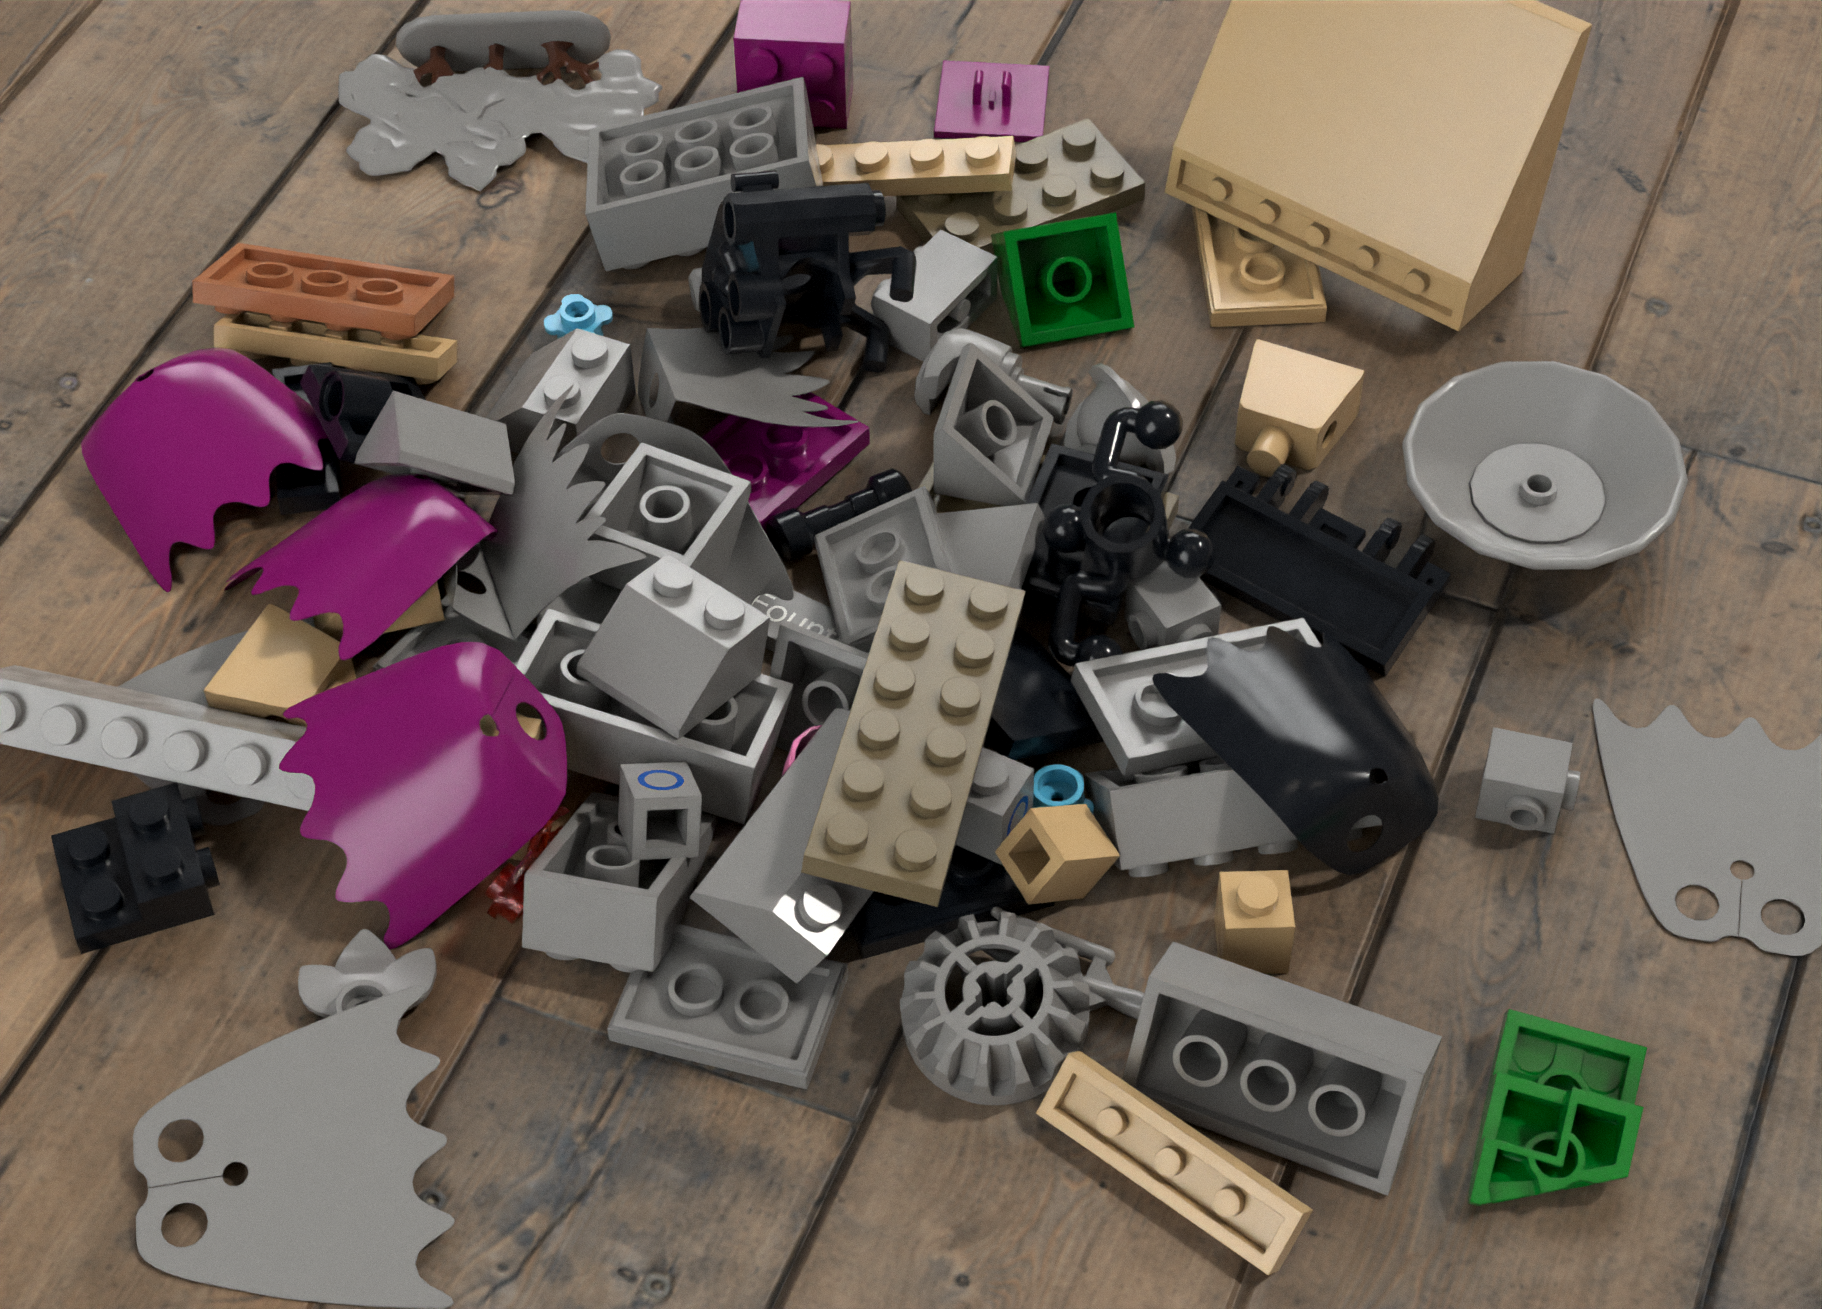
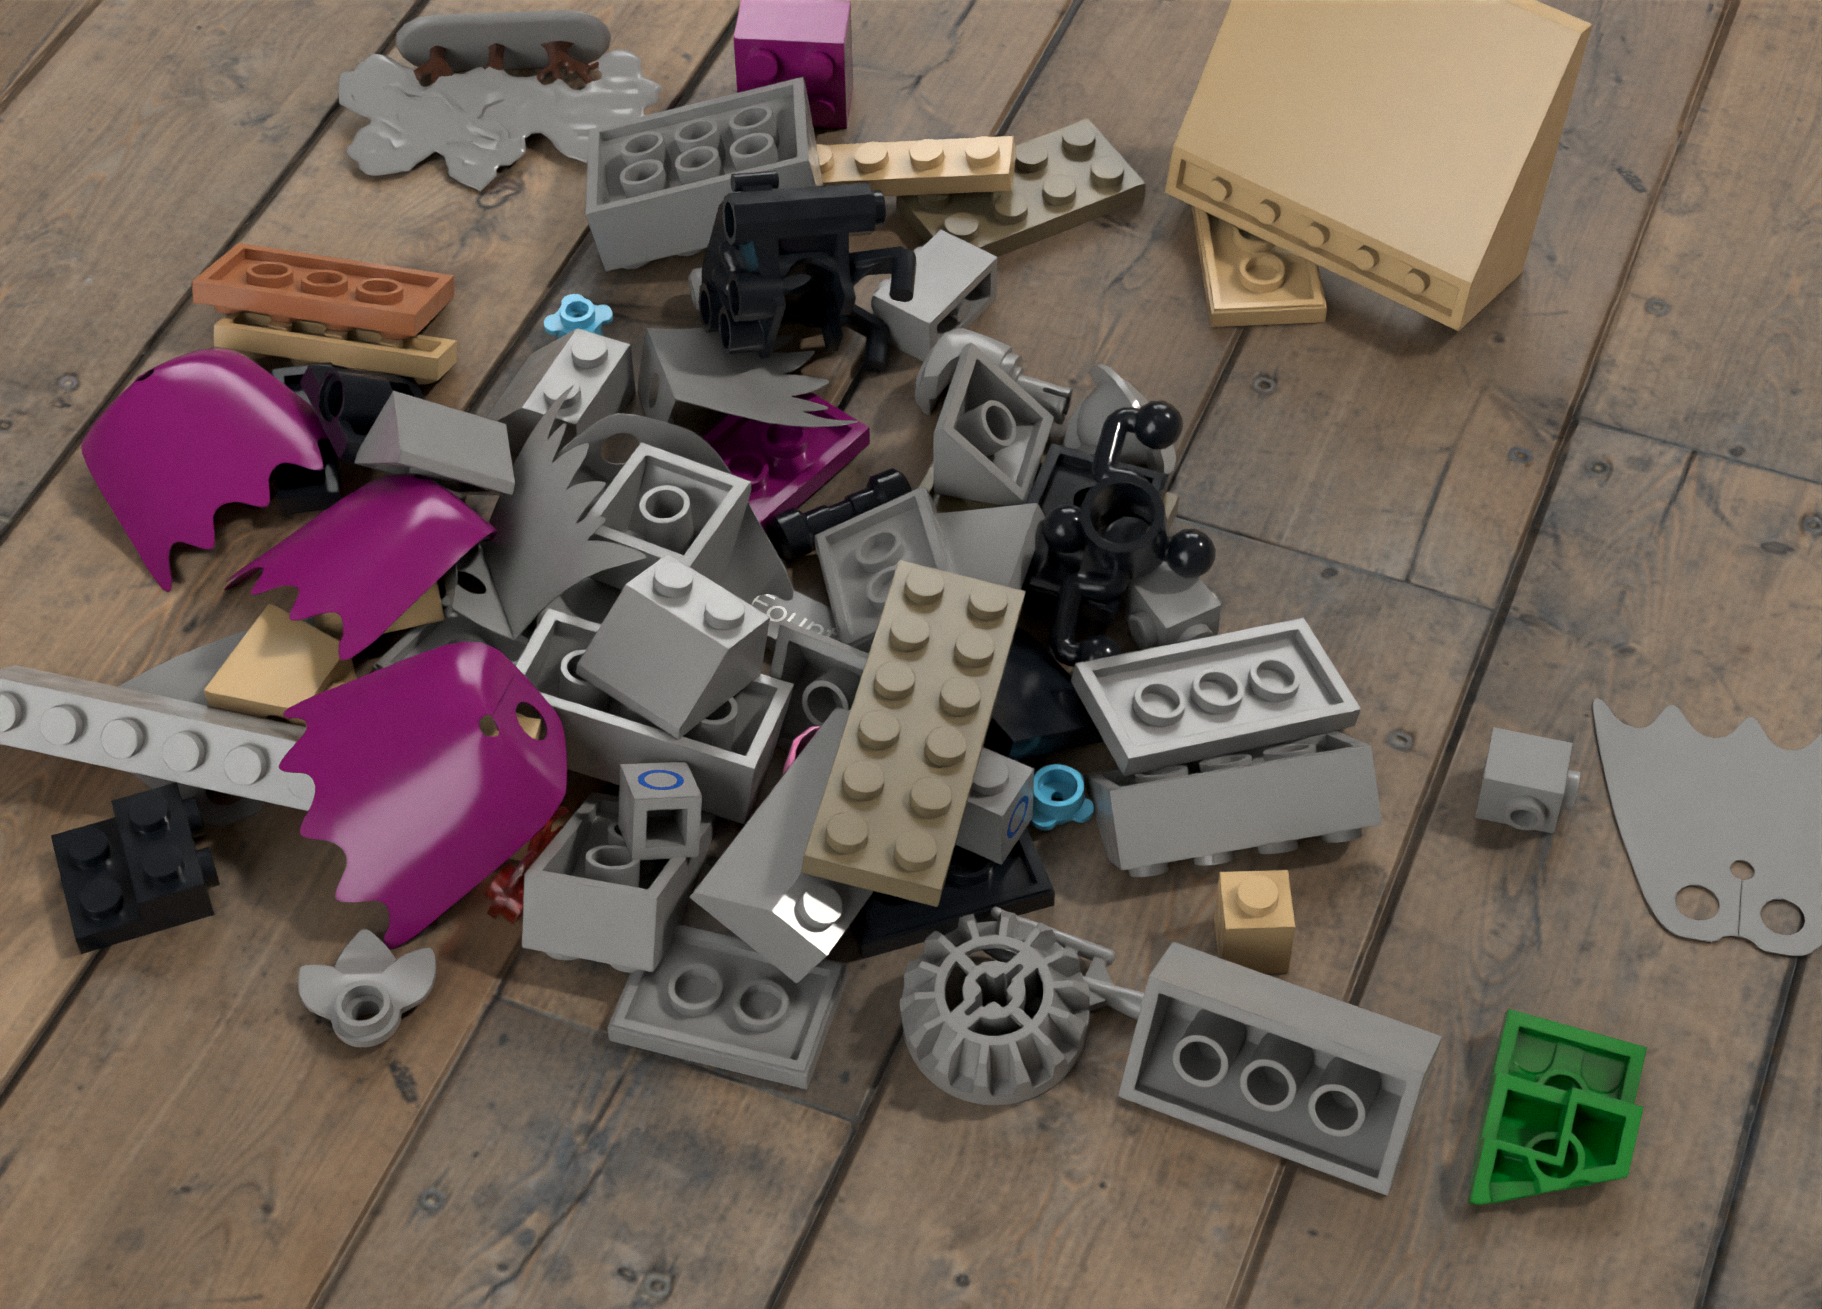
(326, 1162): light grey piece -> none
(991, 100): piece -> none
(1057, 853): tan brick -> none
(1064, 279): green slope -> none
(1174, 1162): tan plate -> none
(1294, 407): tan torso -> none
(1304, 737): black piece -> none
(1312, 566): black hinge -> none
(1544, 465): light grey dish -> none

